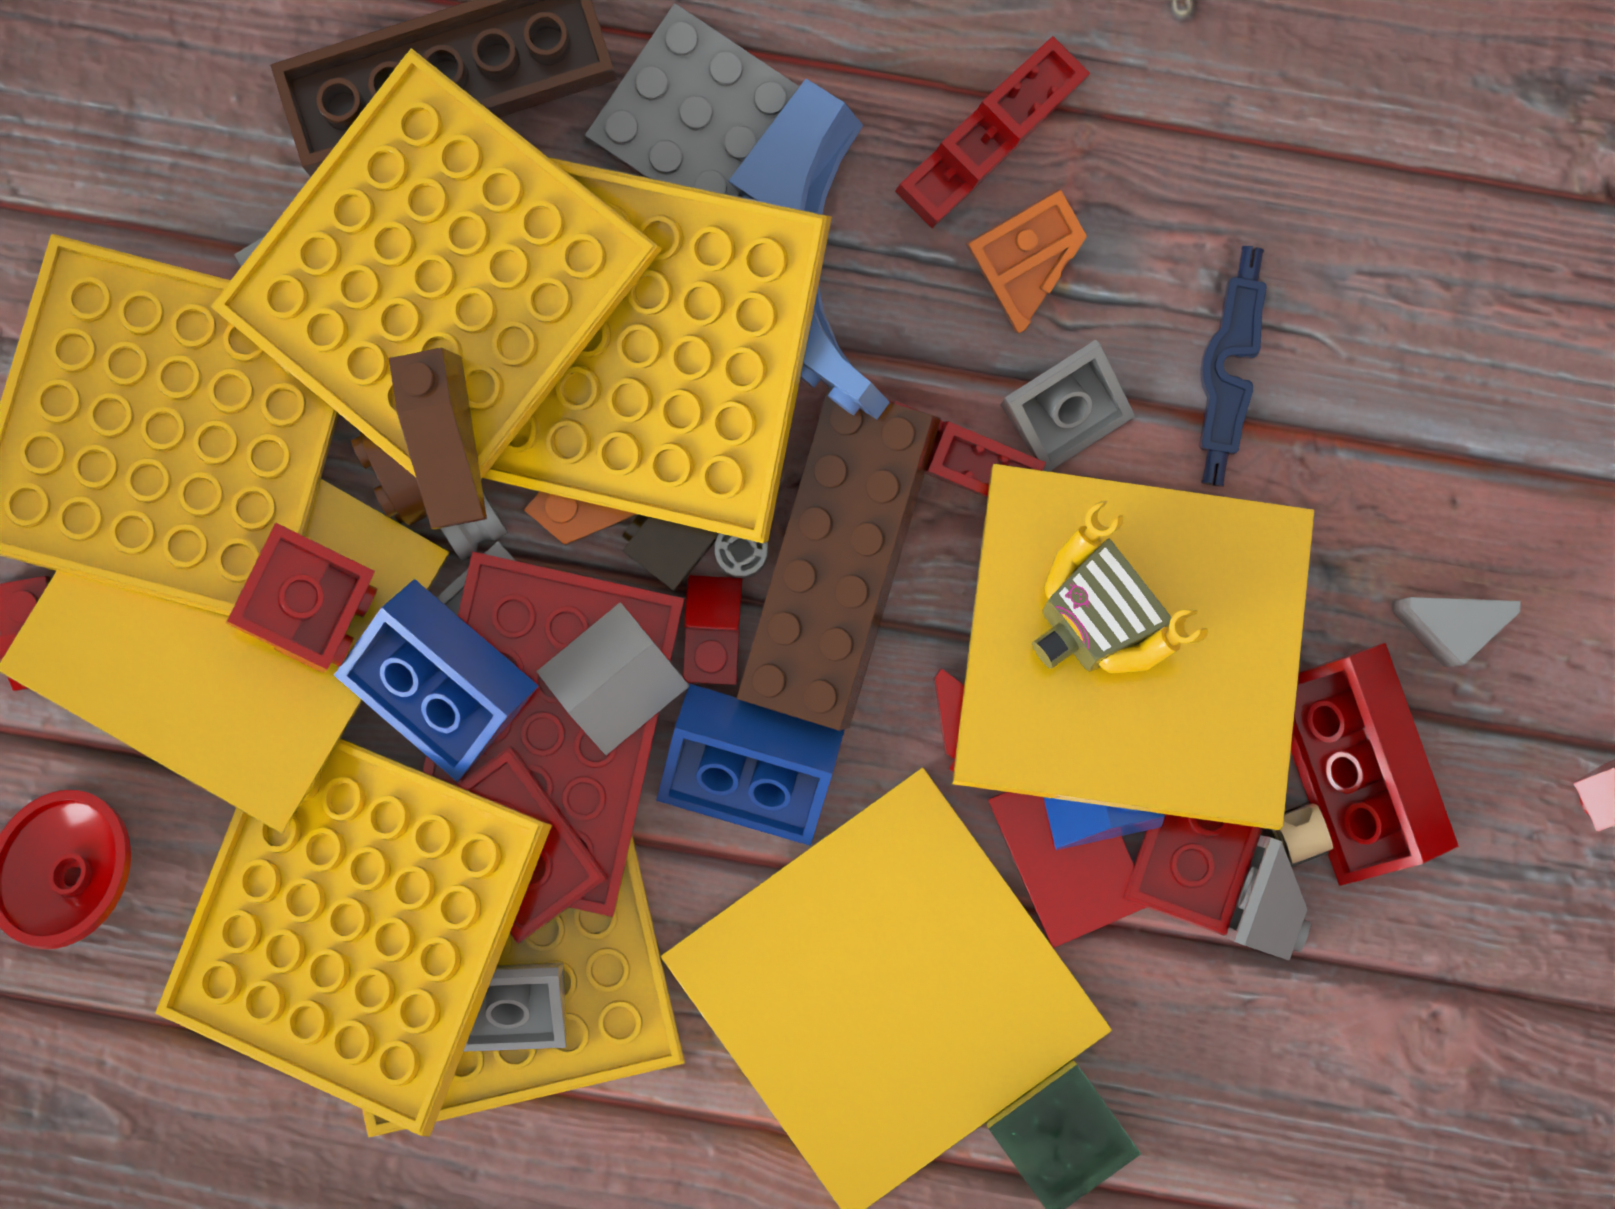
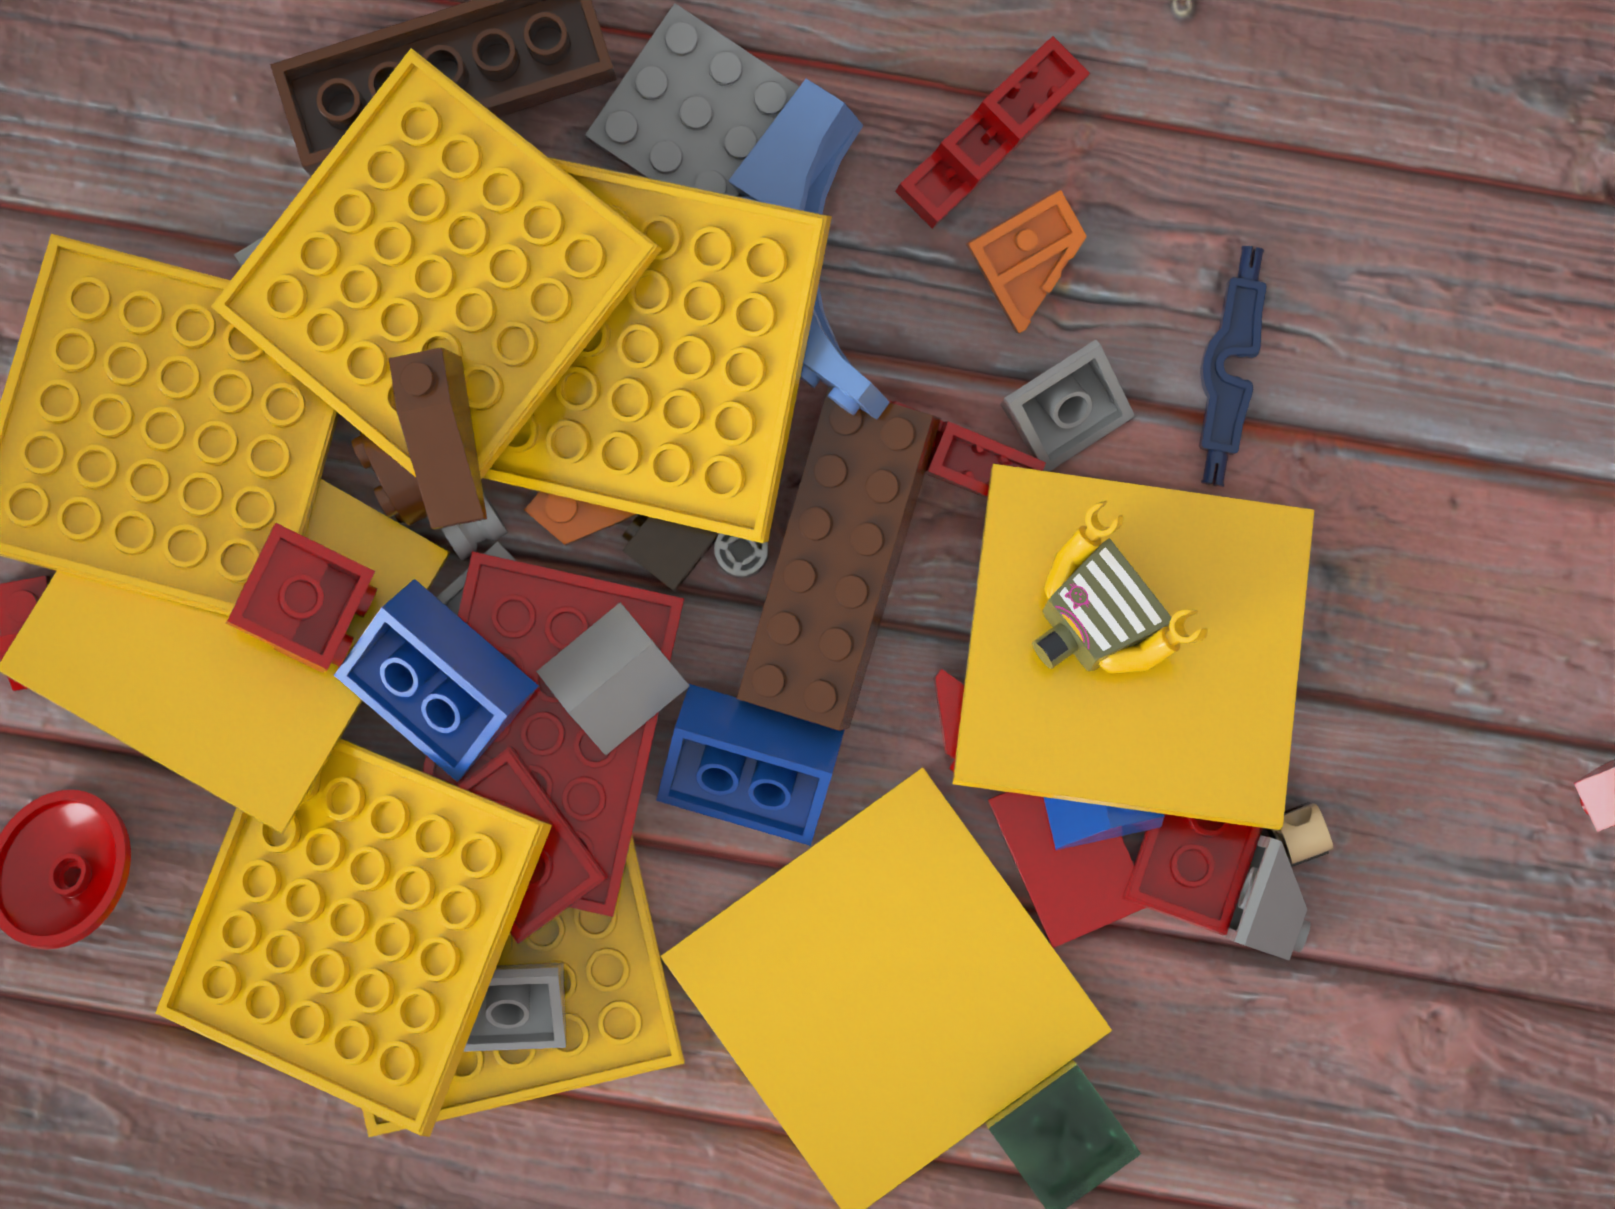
(712, 630): red slope -> none
(1367, 767): red slope -> none
(1454, 627): light grey slope -> none

